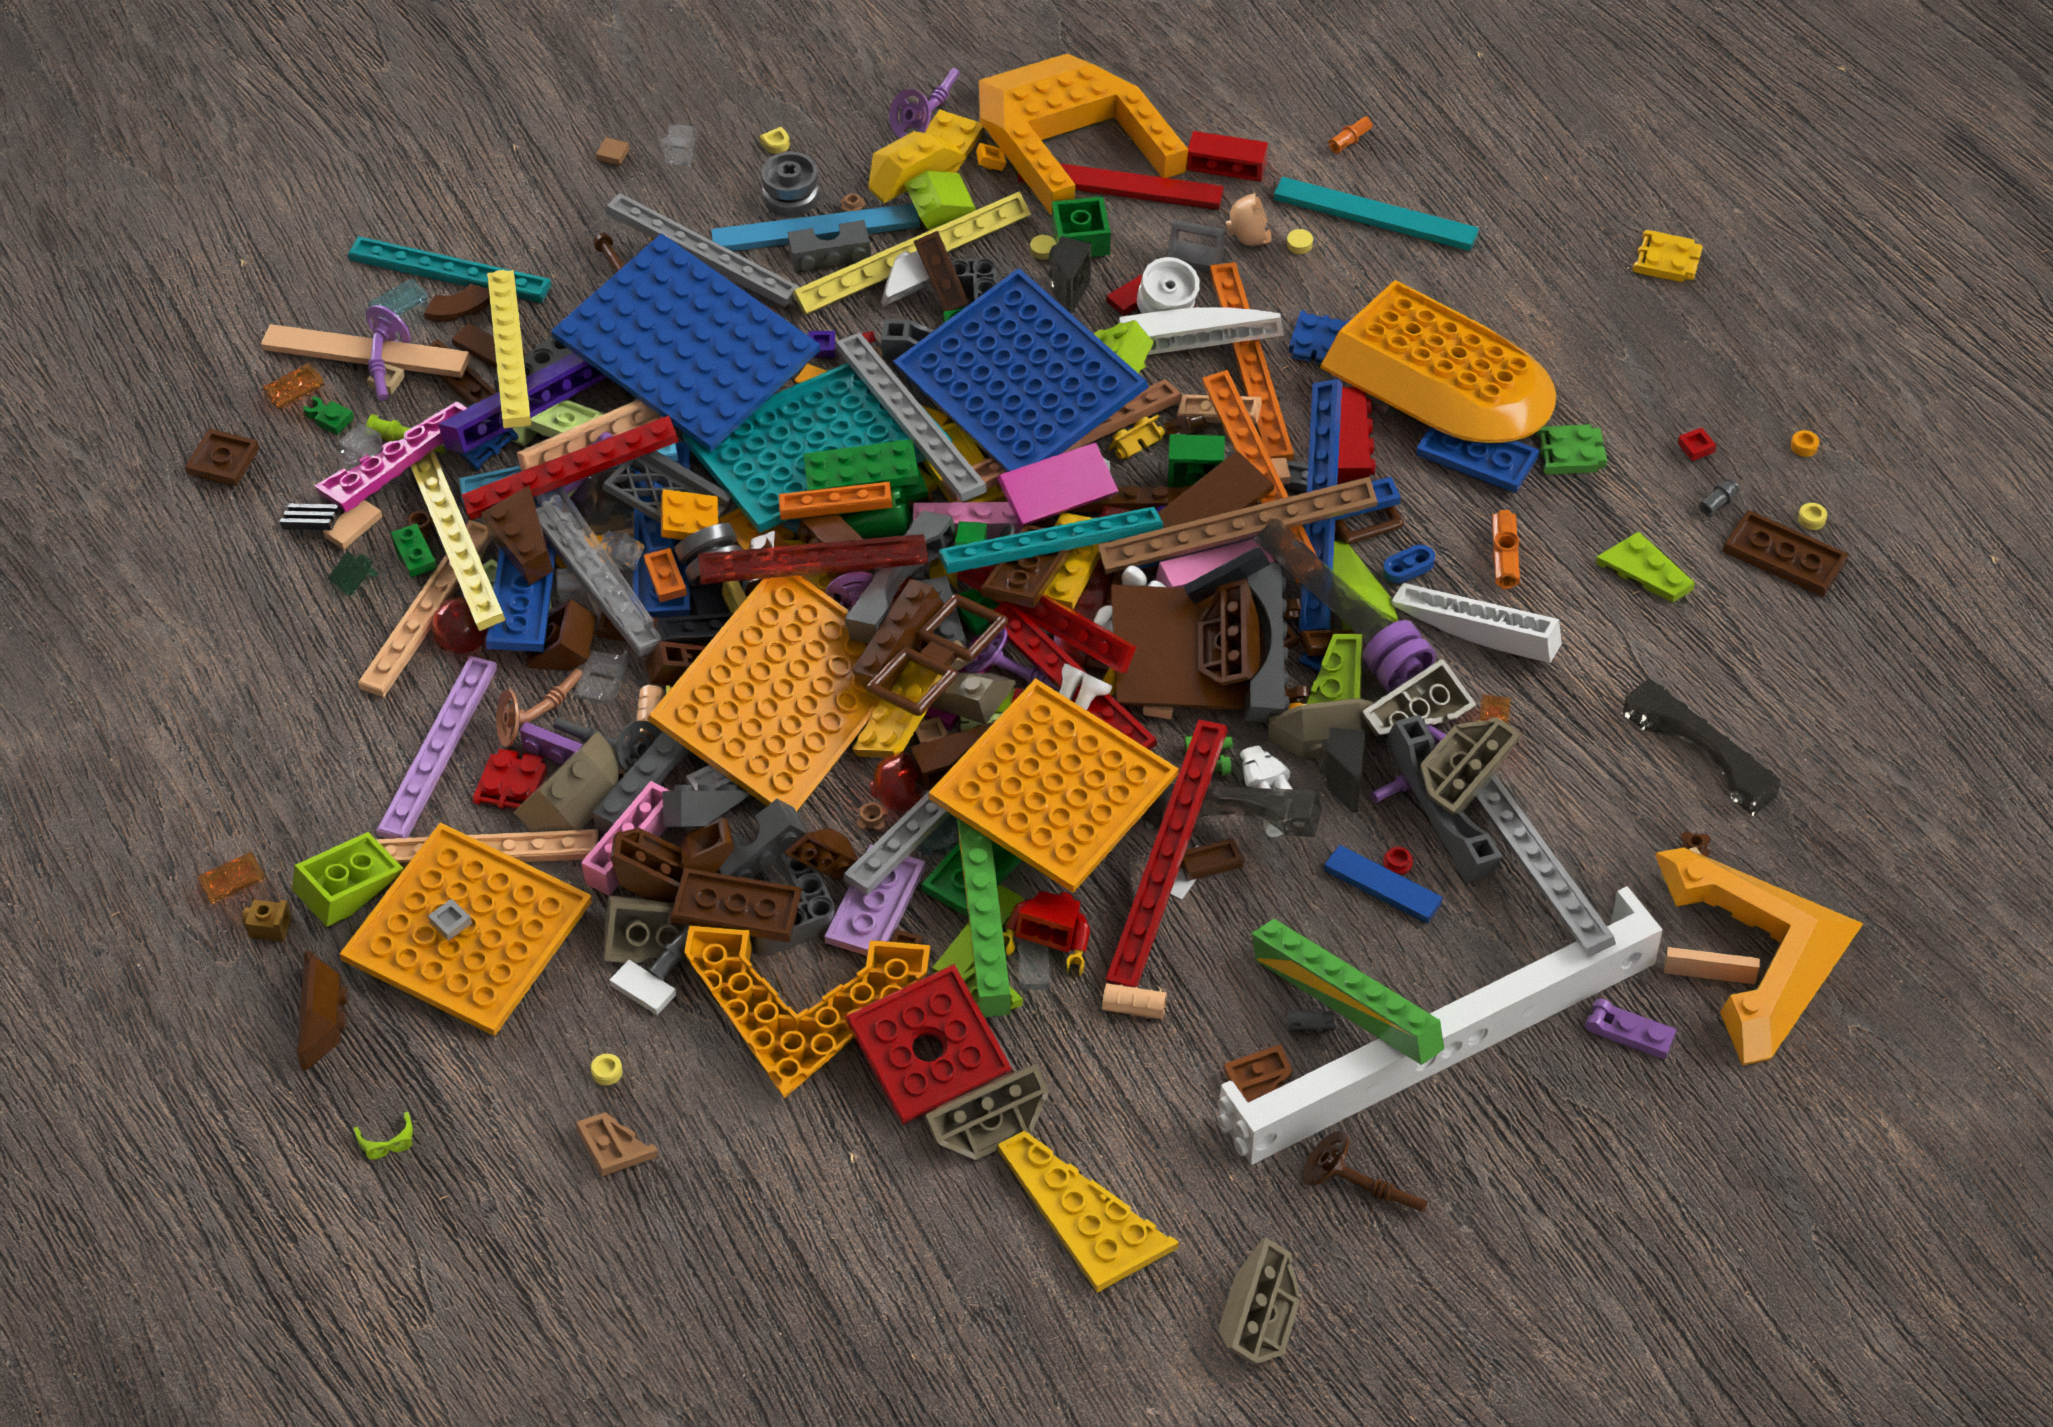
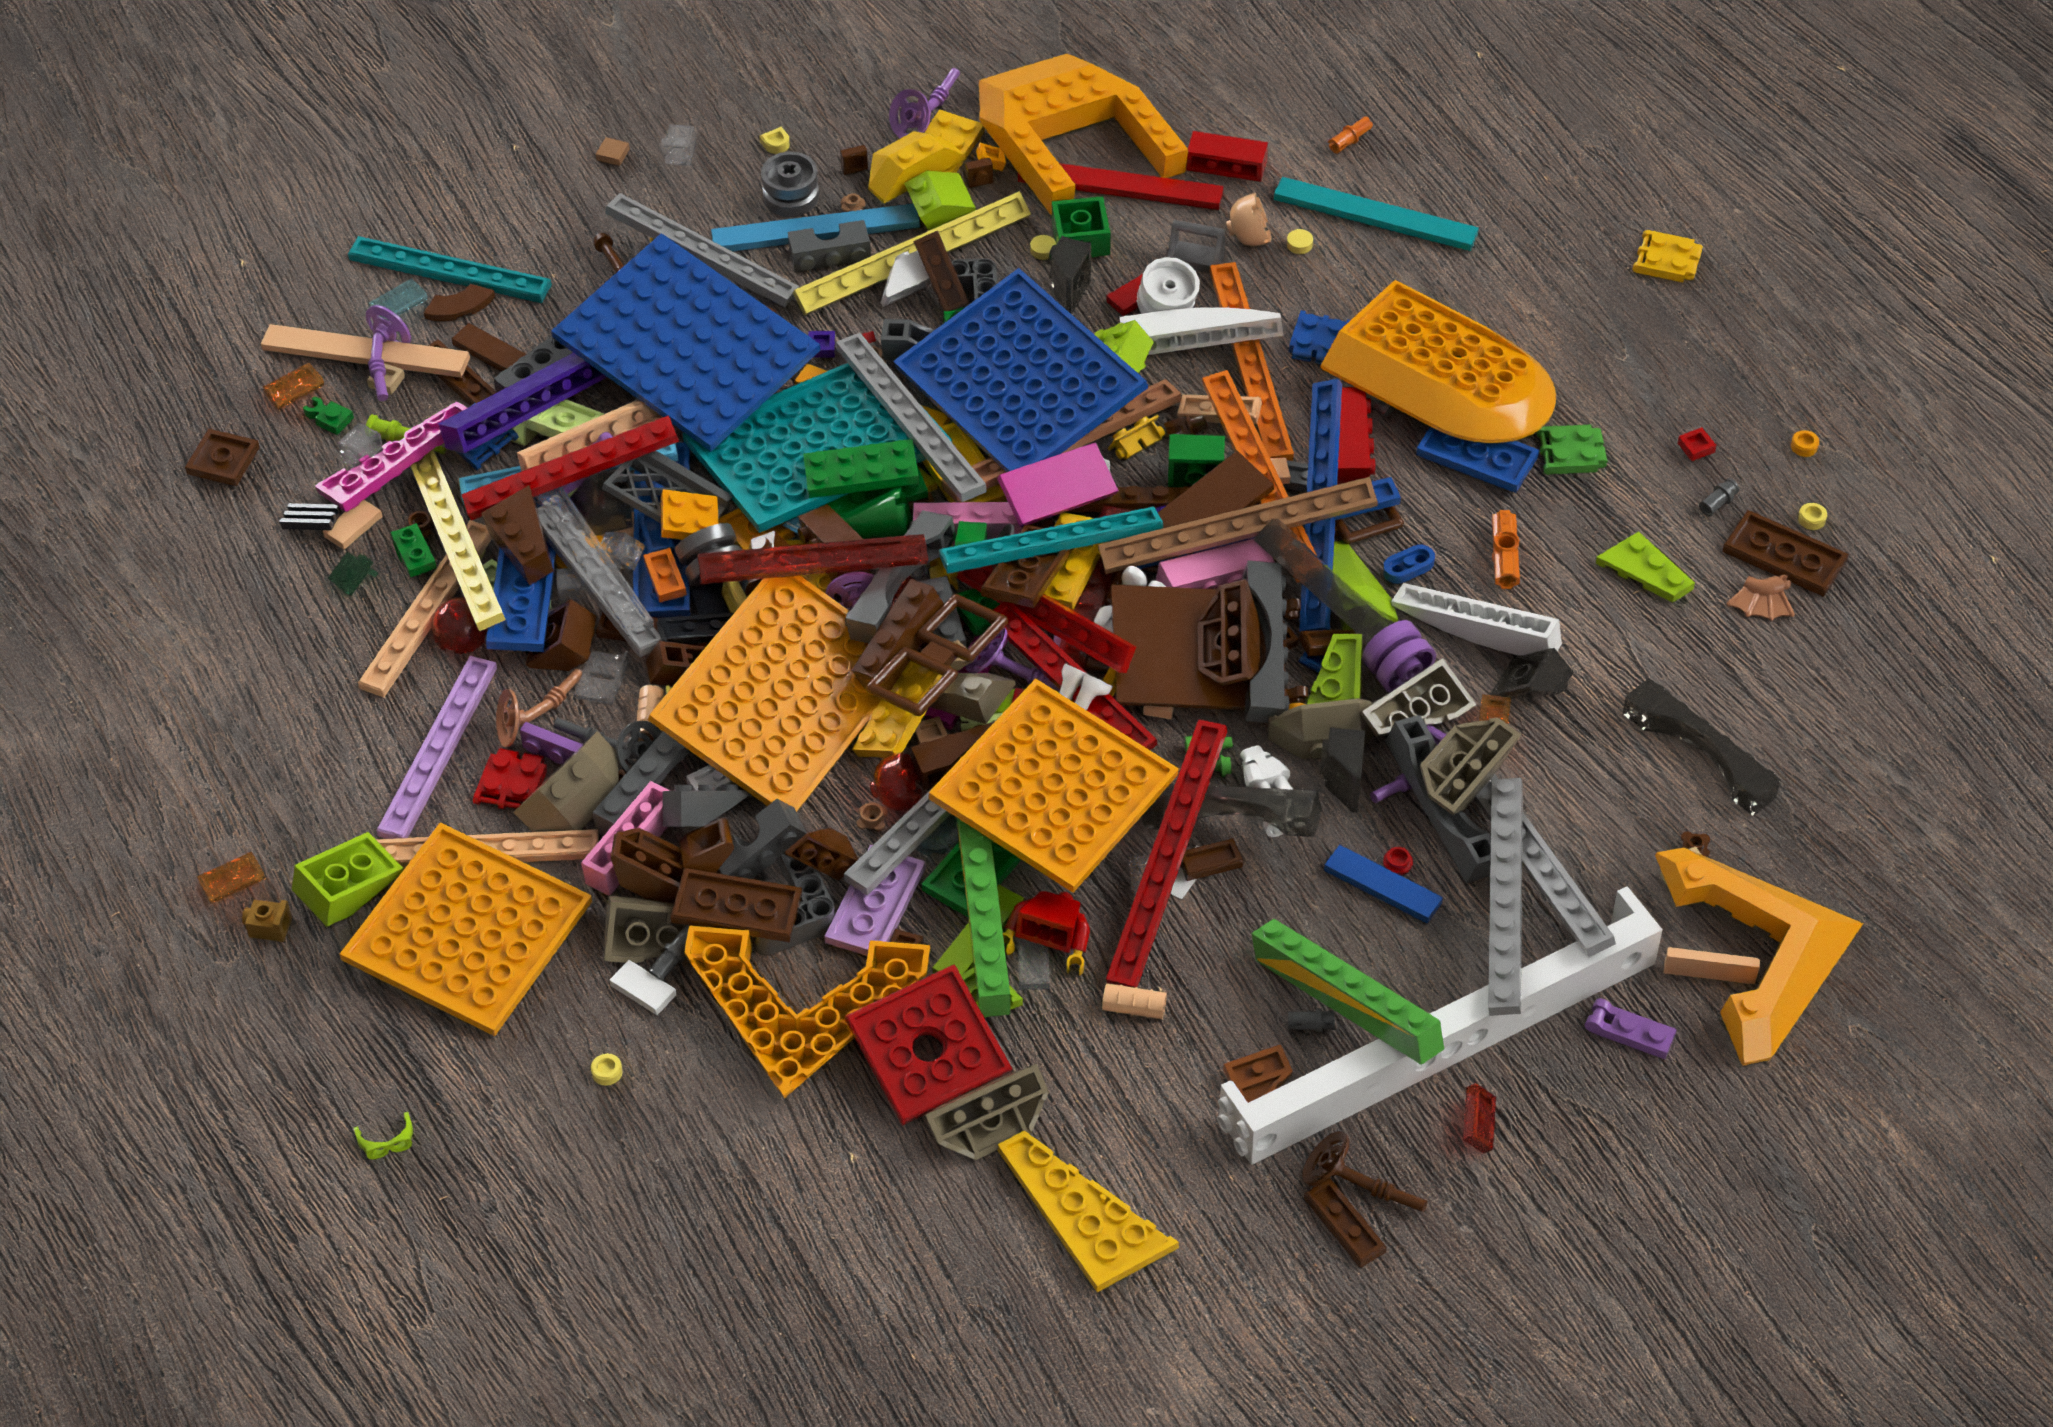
(320, 1010): reddish brown wedge -> none
(449, 919): light grey plate -> none
(509, 349): light yellow plate -> none
(612, 1145): medium nougat wing -> none
(835, 500): orange tile -> none
(854, 159): none -> reddish brown tile
(979, 172): none -> reddish brown plate
(1232, 571): black tile -> none
(1261, 1305): dark tan wedge -> none
(1345, 1222): none -> reddish brown tile
(1479, 1118): none -> clear red plate
(1505, 897): none -> light grey plate
(1534, 675): none -> clear smoke slope
(1763, 598): none -> nougat arm

